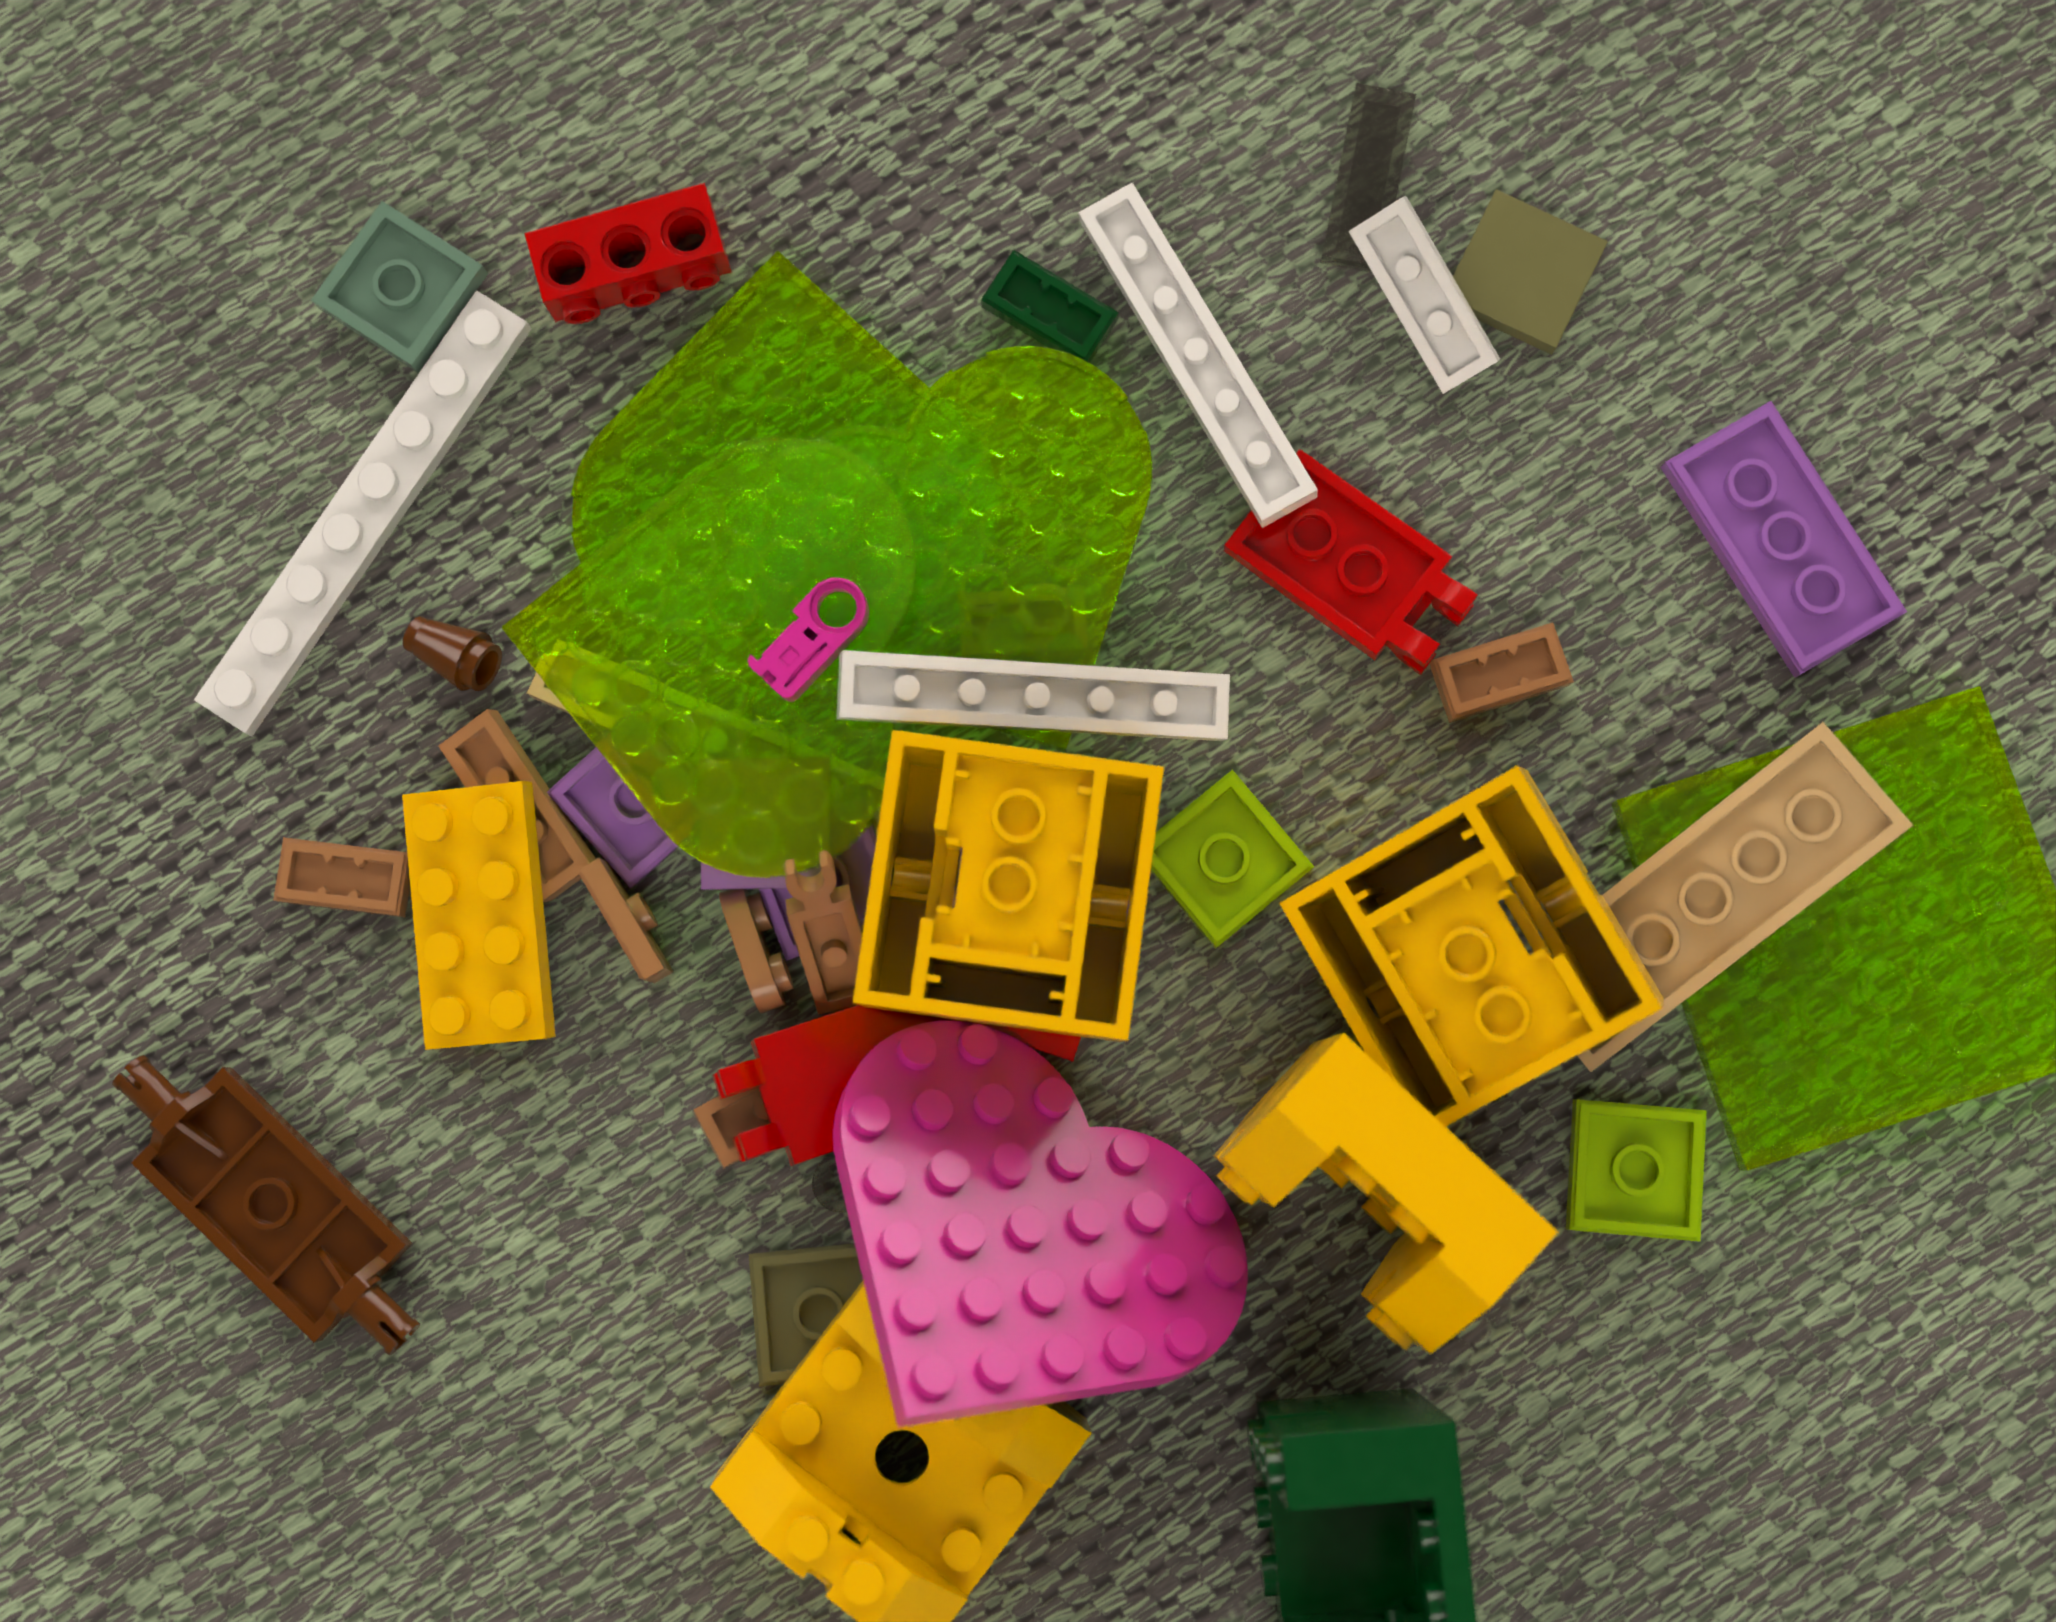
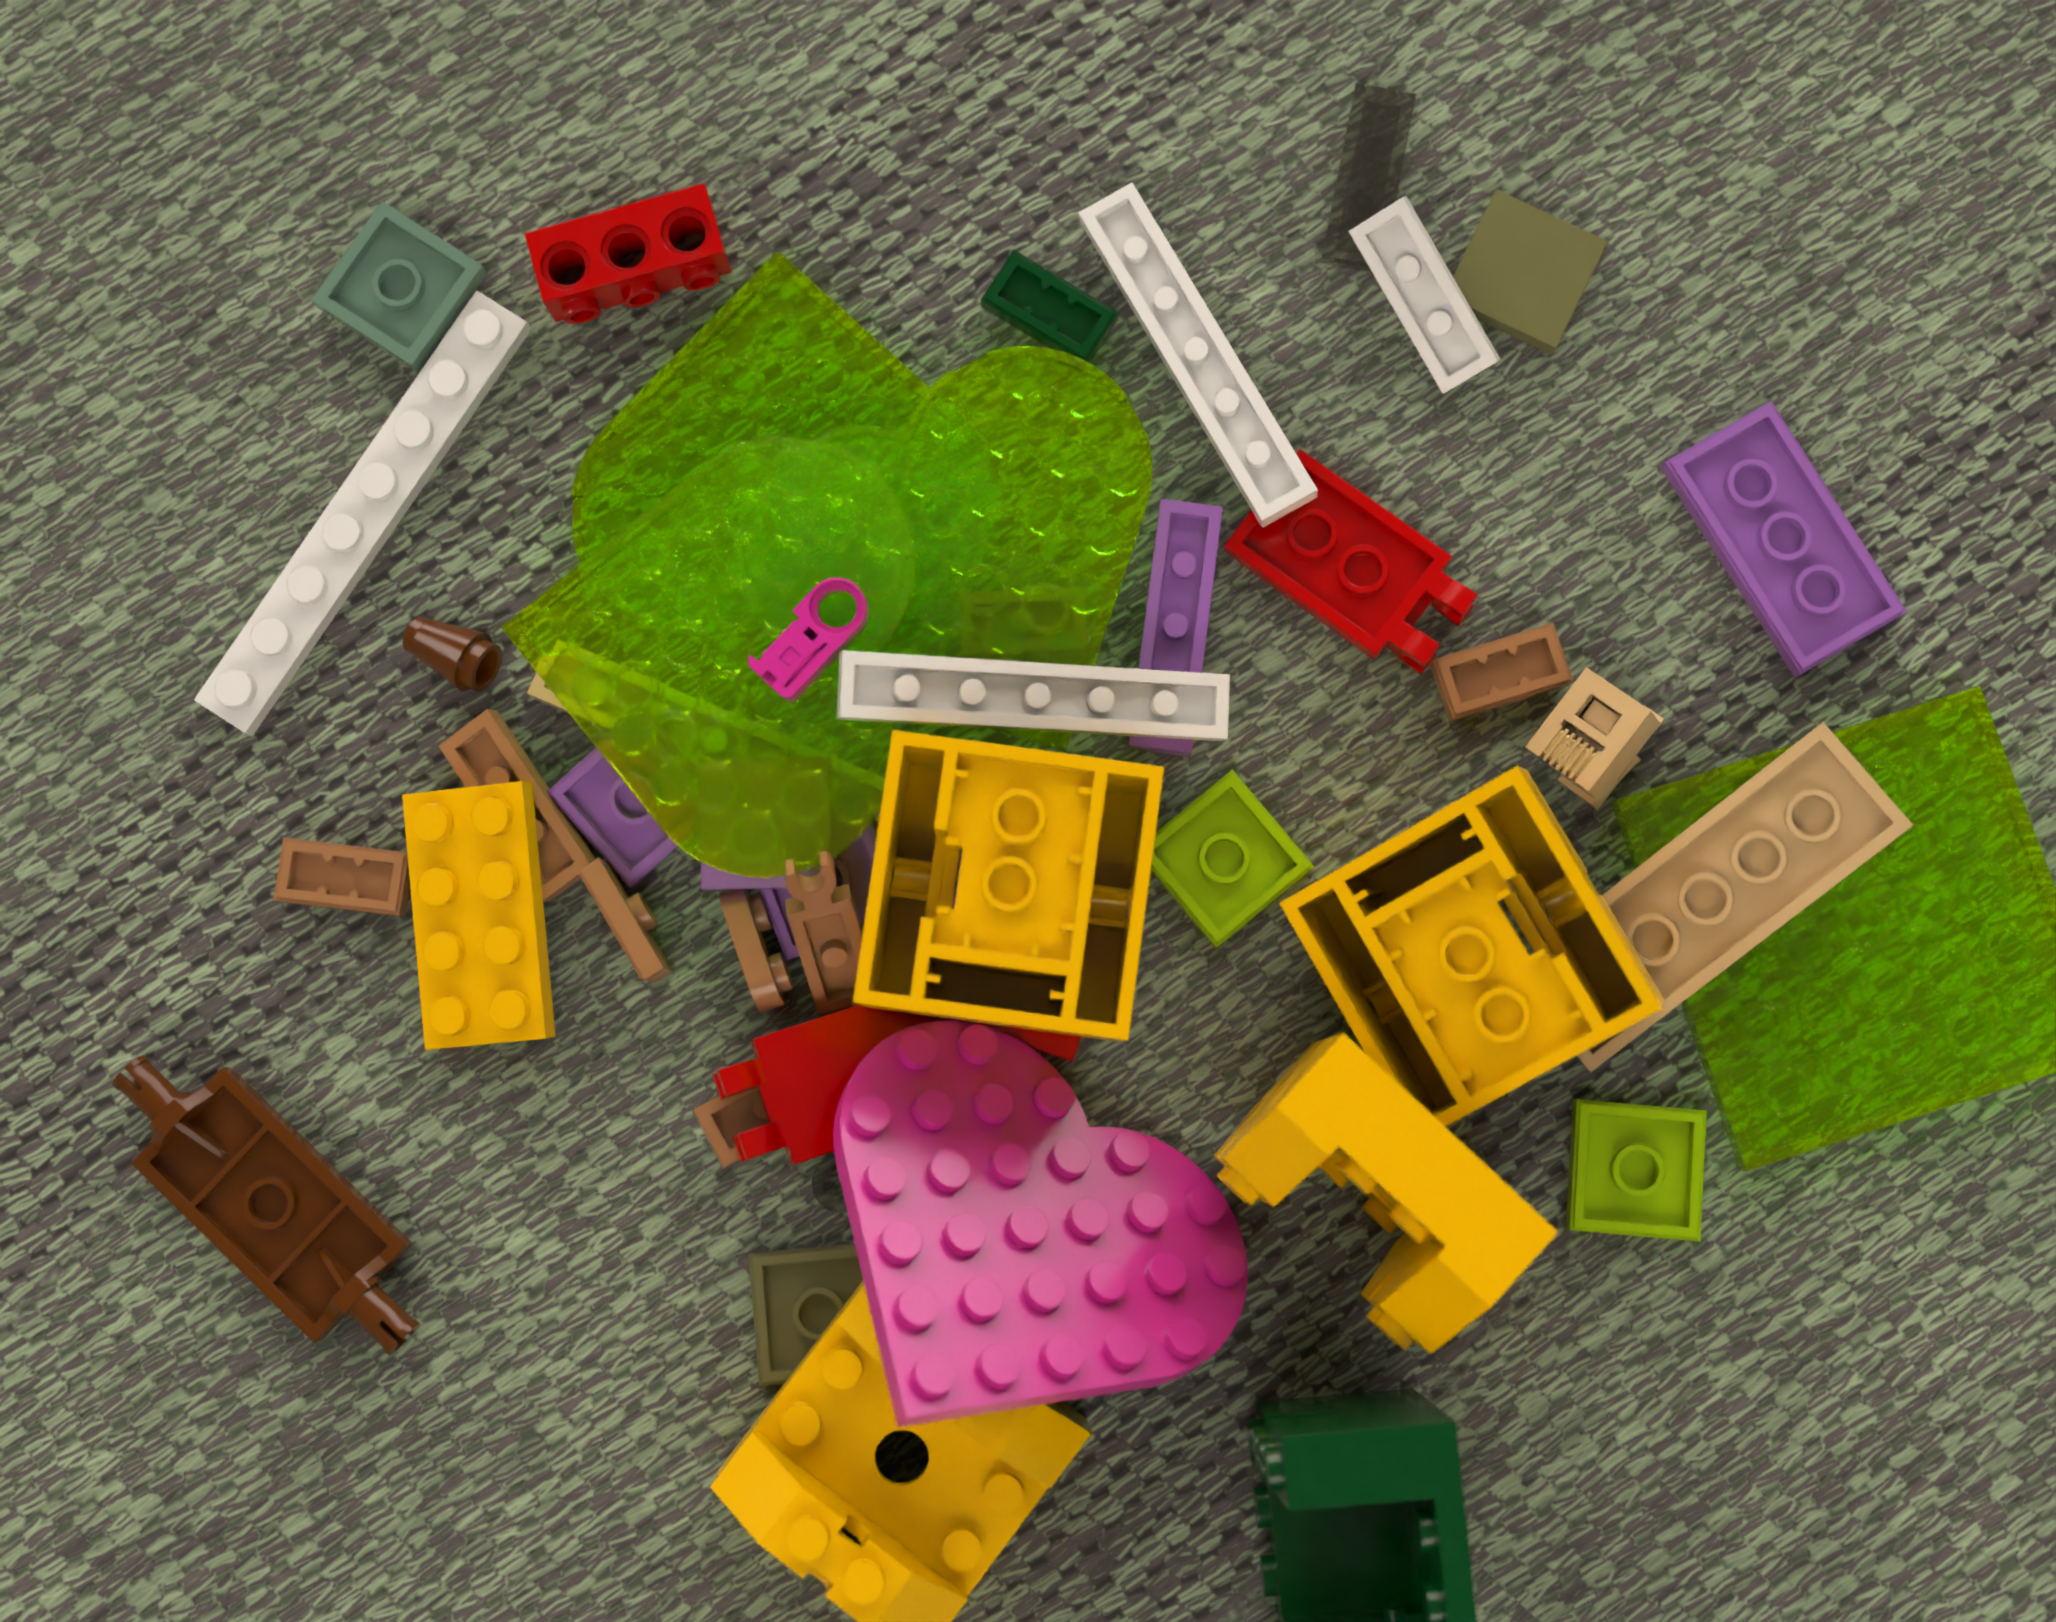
(1179, 600): none -> medium lavender plate
(1593, 737): none -> tan piece

